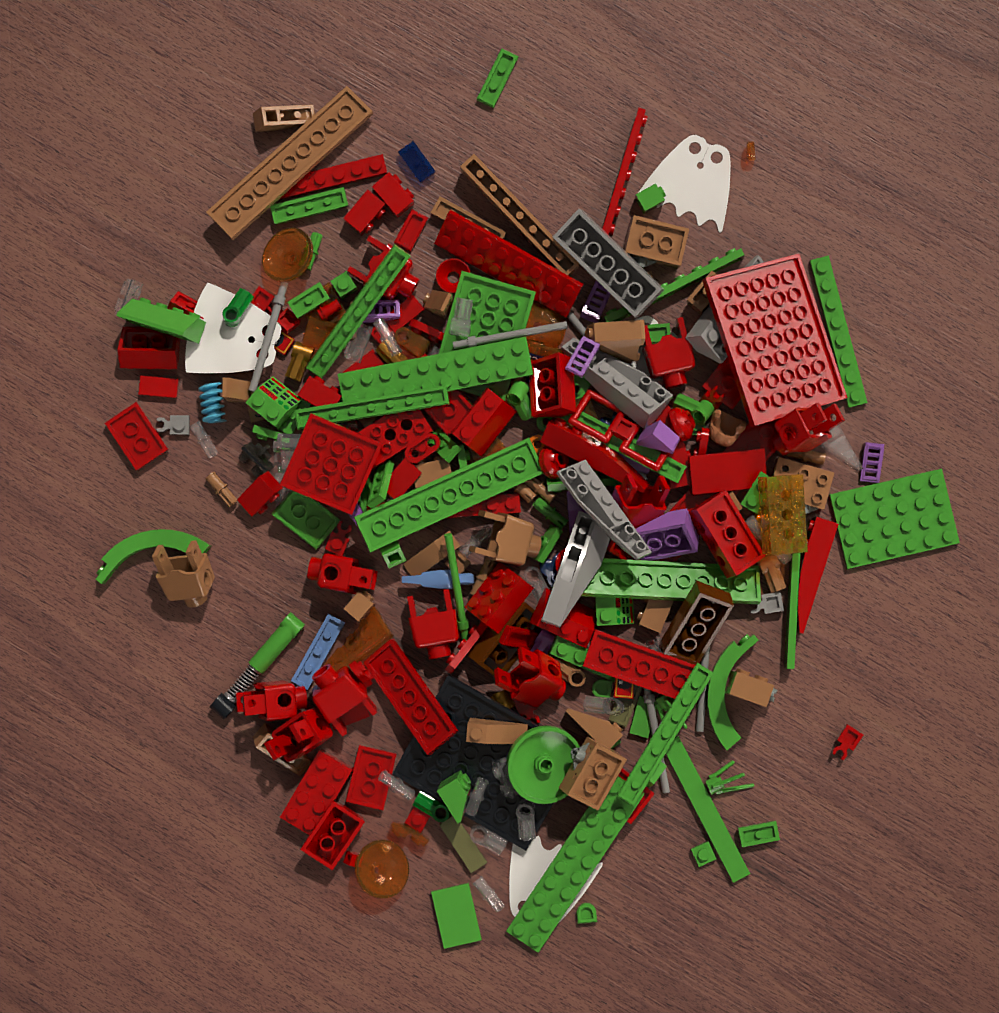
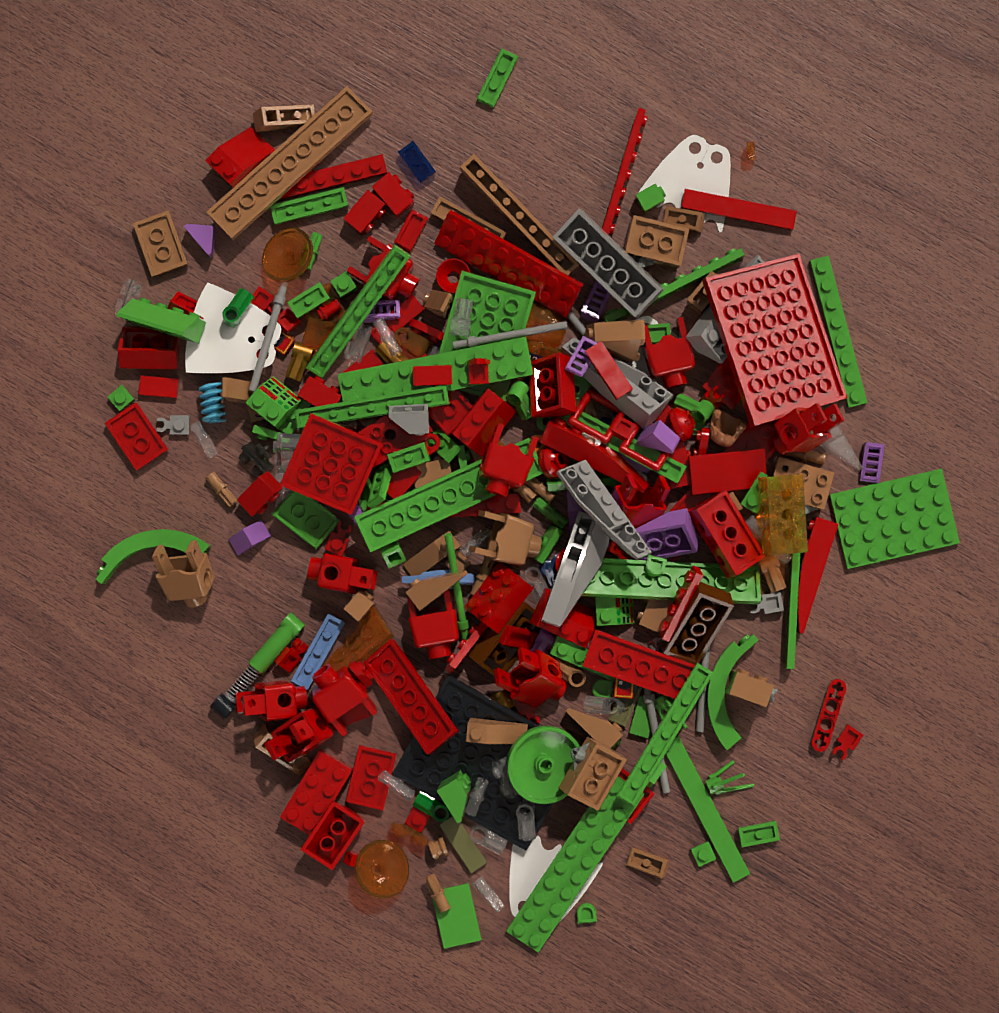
(121, 398): none -> bright green plate
(160, 243): none -> medium nougat plate
(204, 236): none -> medium lavender slope
(239, 156): none -> red slope
(249, 537): none -> medium lavender slope
(290, 656): none -> red plate
(408, 457): none -> bright green plate
(411, 418): none -> light grey slope
(430, 588): none -> medium nougat slope
(432, 375): none -> red tile
(437, 893): none -> medium nougat axle
(438, 848): none -> medium nougat wheel
(478, 371): none -> red tile
(505, 464): none -> red piece
(608, 370): none -> red tile
(648, 862): none -> medium nougat slope
(655, 565): none -> bright green tile
(683, 597): none -> red plate
(684, 218): none -> medium nougat slope
(738, 209): none -> red tile
(825, 714): none -> red beam

